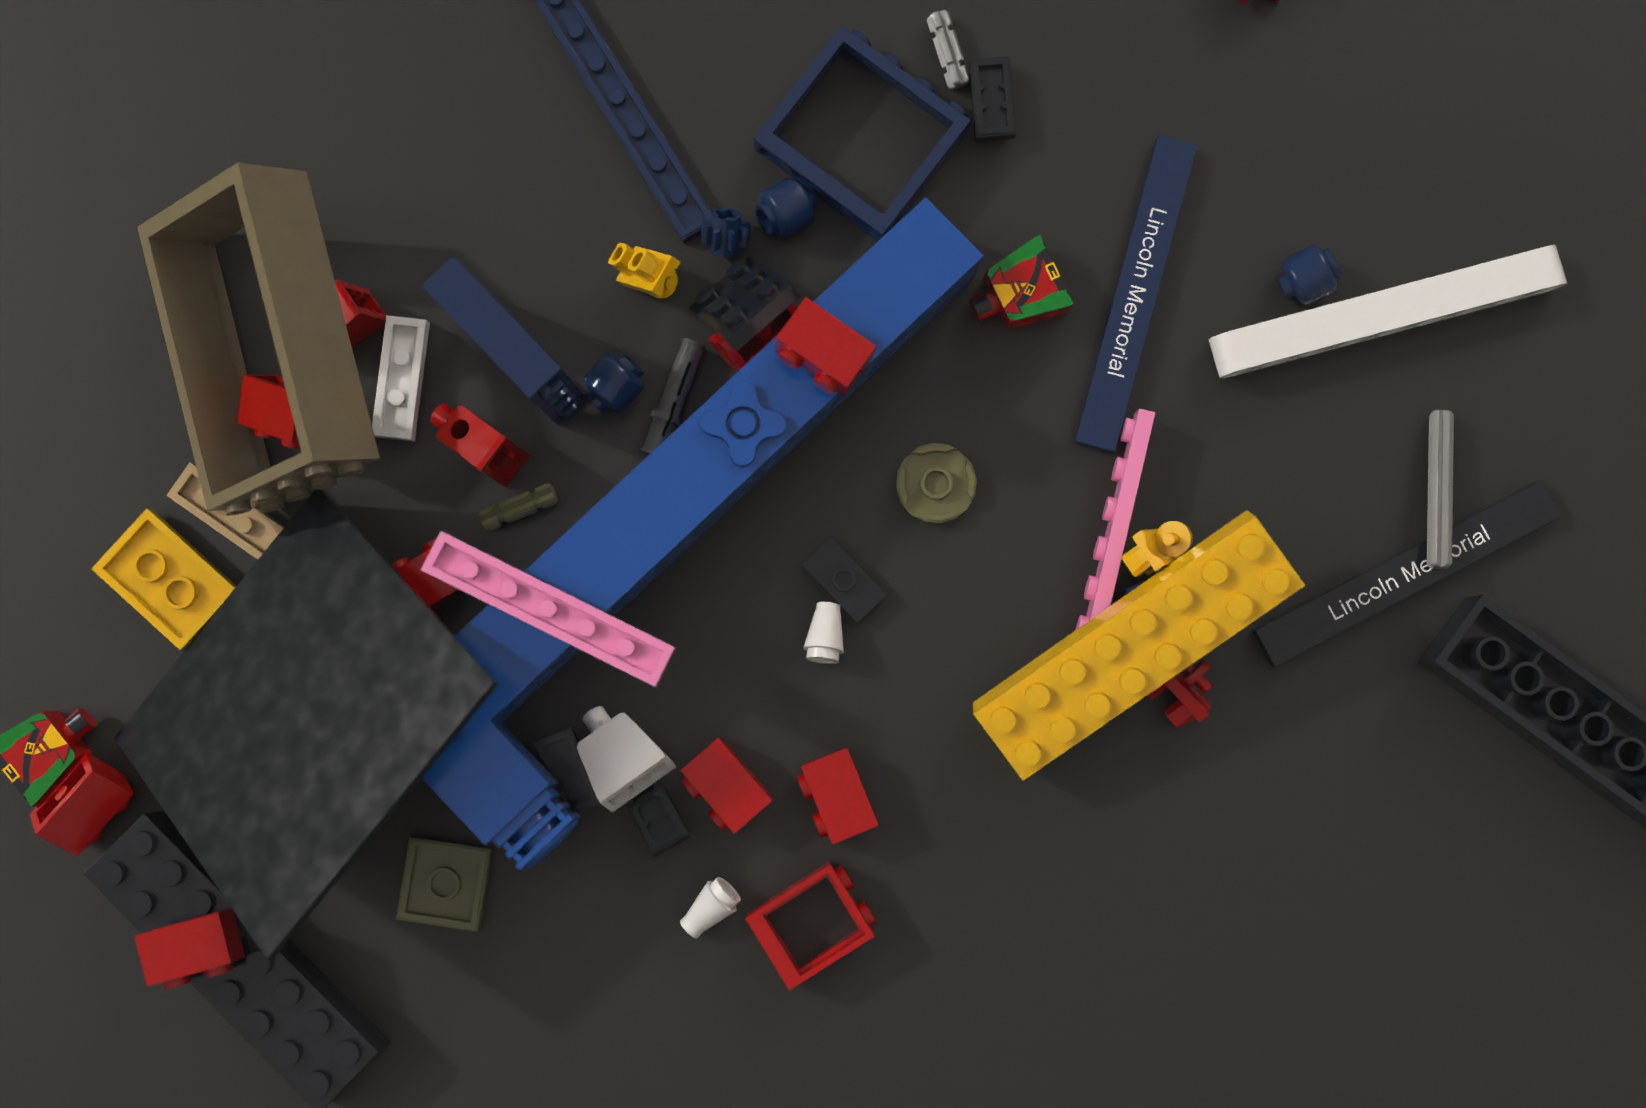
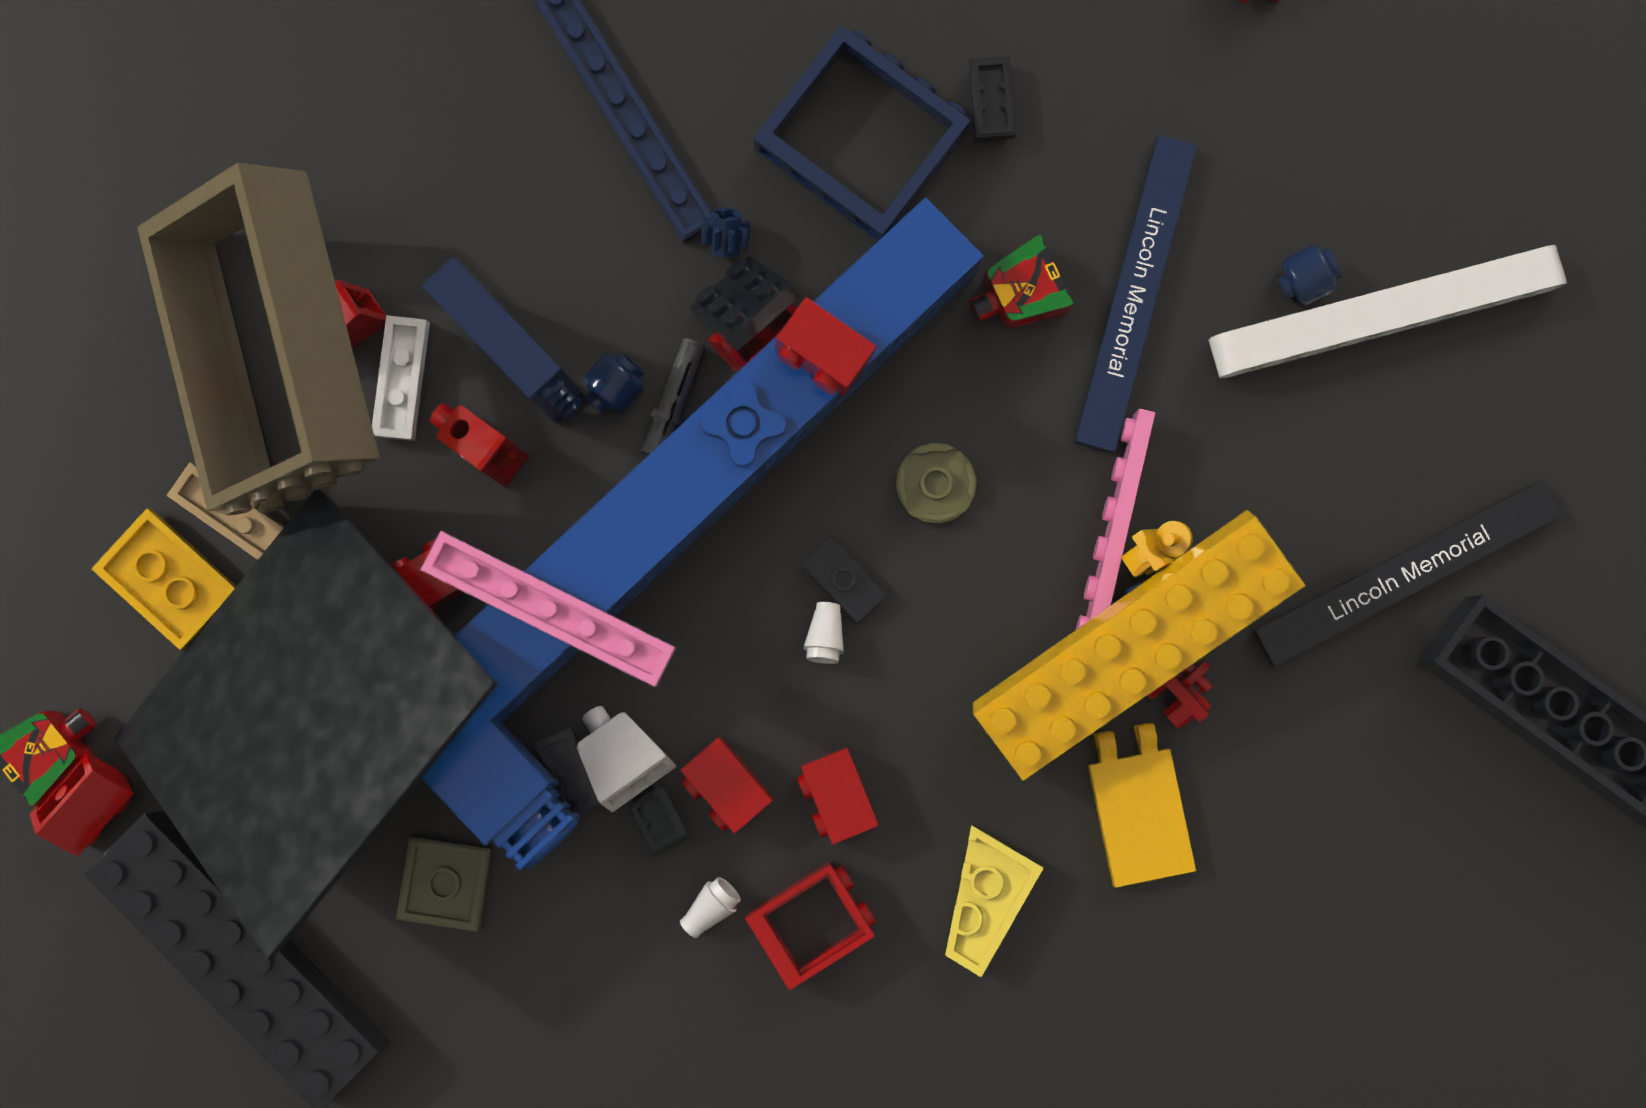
(190, 947): red brick -> none
(267, 408): red brick -> none
(518, 507): olive axle -> none
(645, 270): yellow hips -> none
(785, 208): dark blue head -> none
(948, 49): light grey axle -> none
(988, 899): none -> light yellow wing
(1140, 810): none -> yellow tile
(1440, 489): light grey axle -> none

